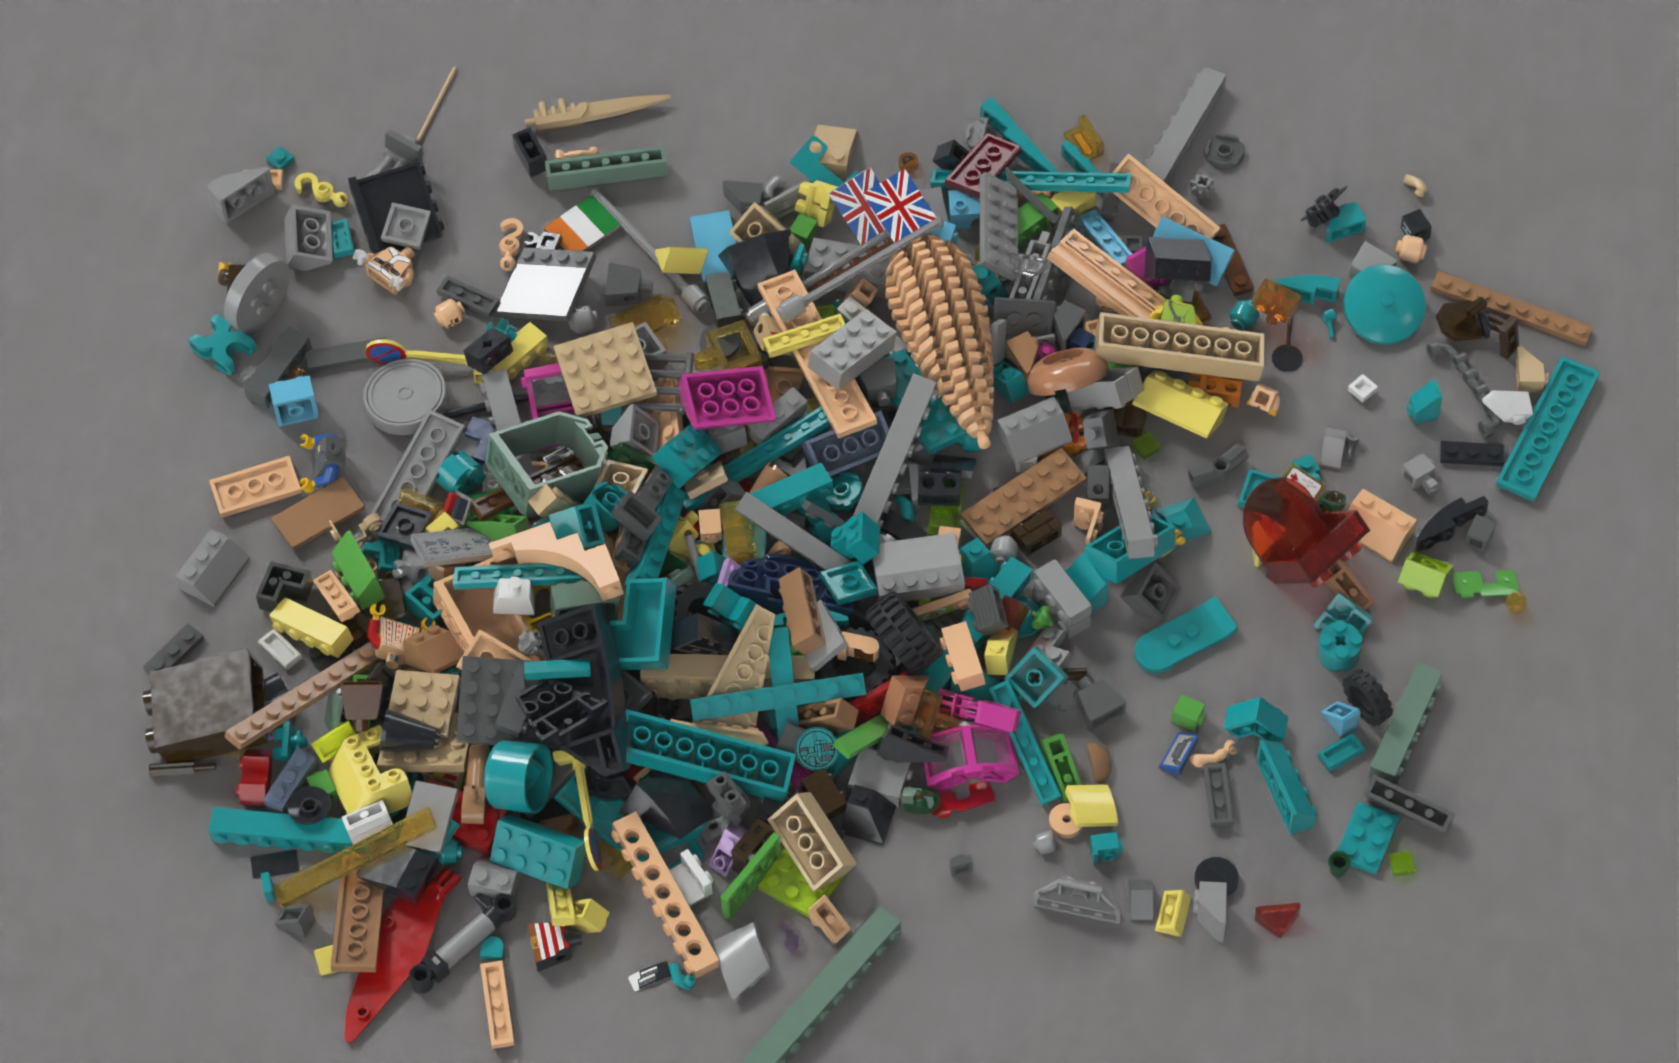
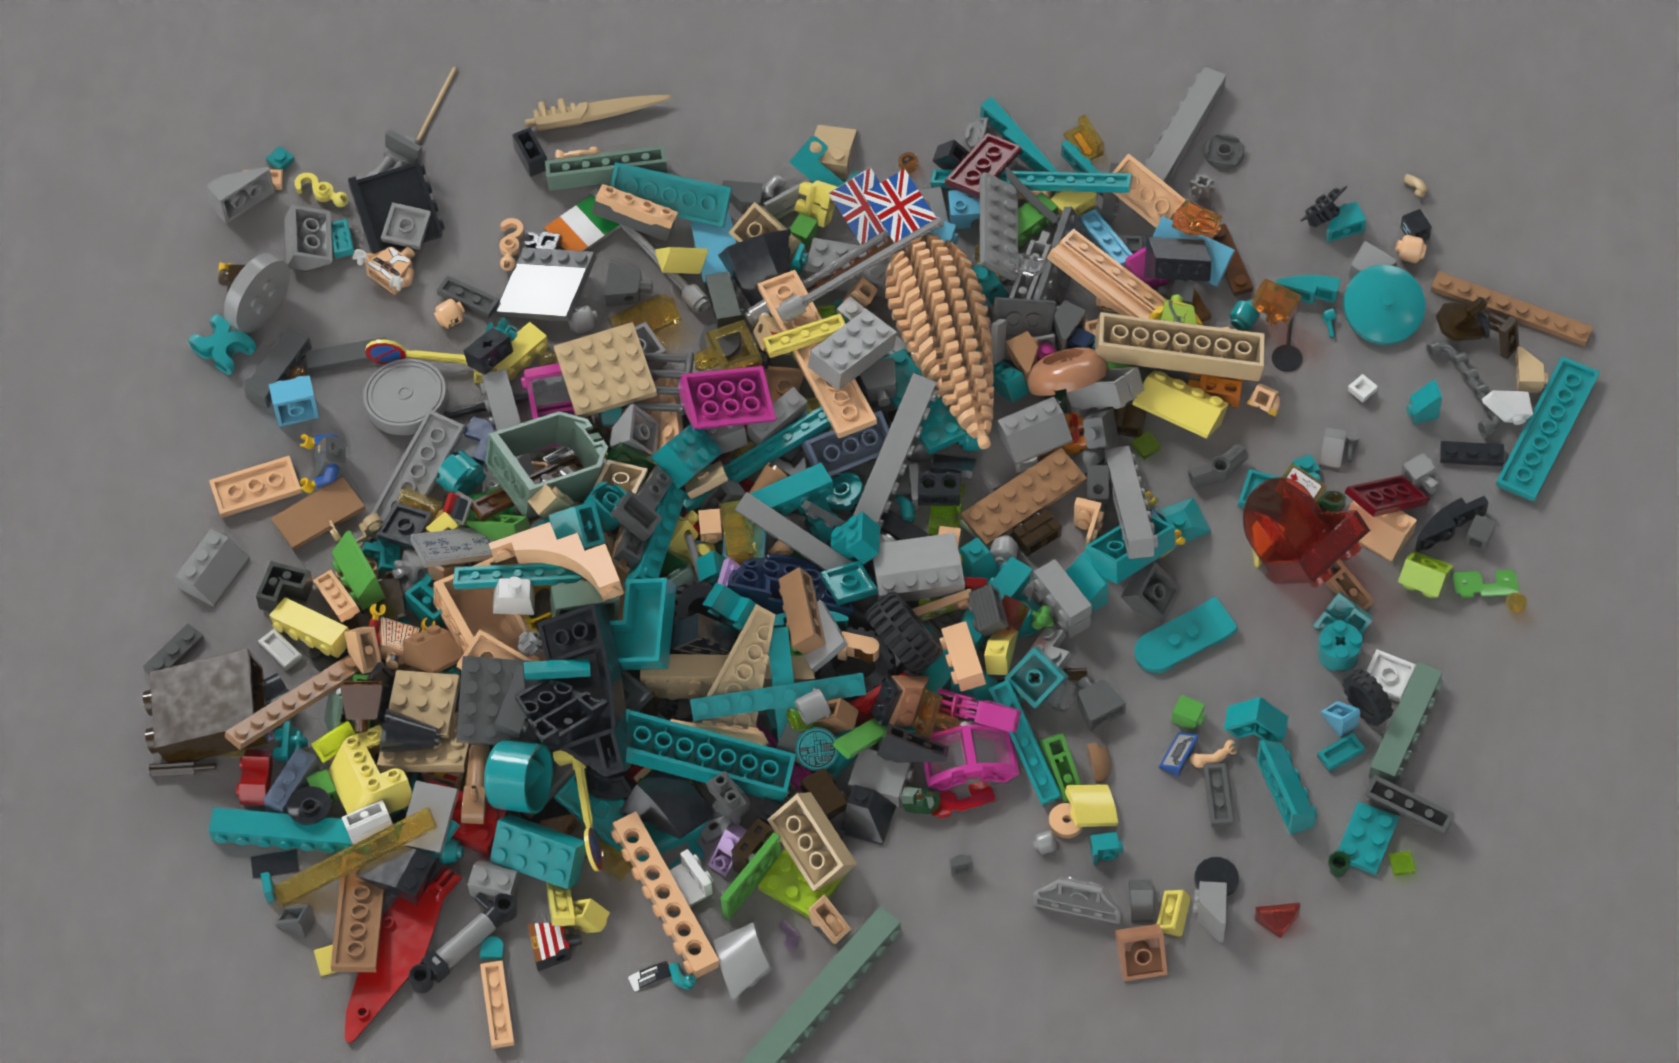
(363, 648): none -> light nougat slope
(634, 212): none -> light nougat piece
(689, 197): none -> teal plate
(796, 720): none -> clear neon green tile
(812, 707): none -> light grey piece
(886, 701): none -> black plate
(1141, 952): none -> nougat slope
(1196, 220): none -> clear orange slope
(1387, 495): none -> dark red tile
(1391, 673): none -> white tile

